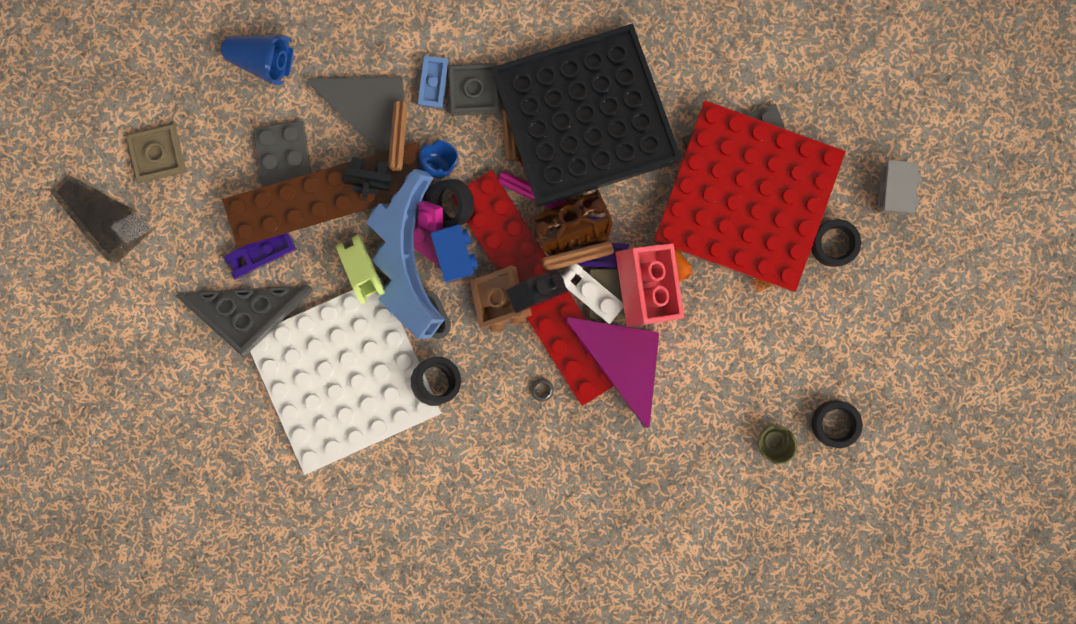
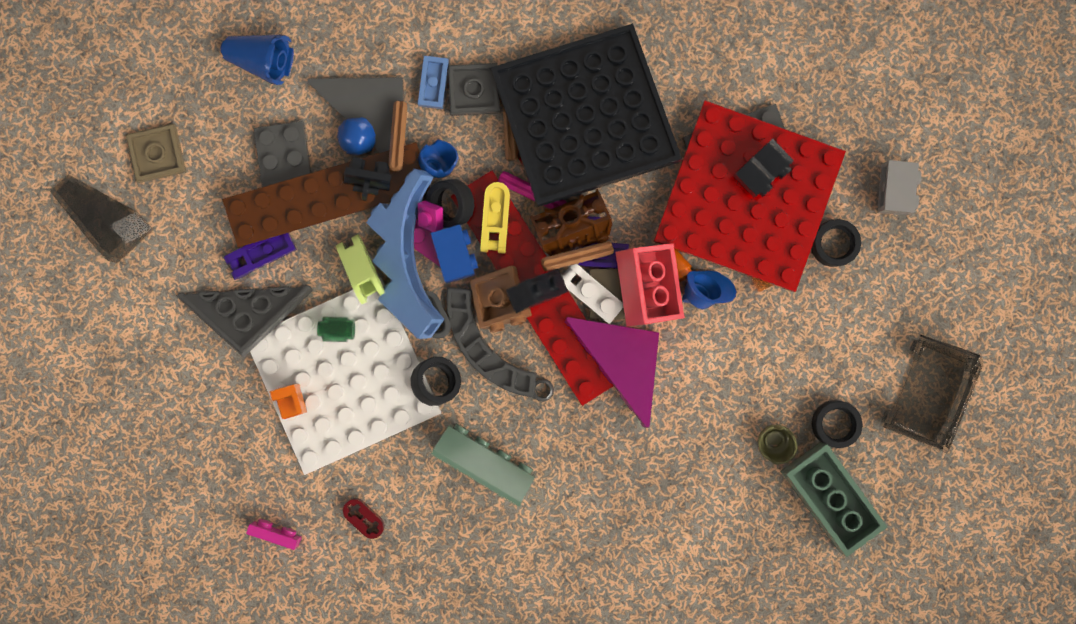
(264, 530): none -> dark pink plate
(289, 401): none -> orange panel
(336, 329): none -> clear green brick
(356, 136): none -> blue hair
(359, 522): none -> dark red beam
(478, 351): none -> dark grey tile
(483, 464): none -> sand green slope
(495, 217): none -> light yellow plate
(708, 288): none -> blue piece
(764, 168): none -> black brick
(833, 499): none -> sand green brick
(934, 393): none -> clear smoke windscreen

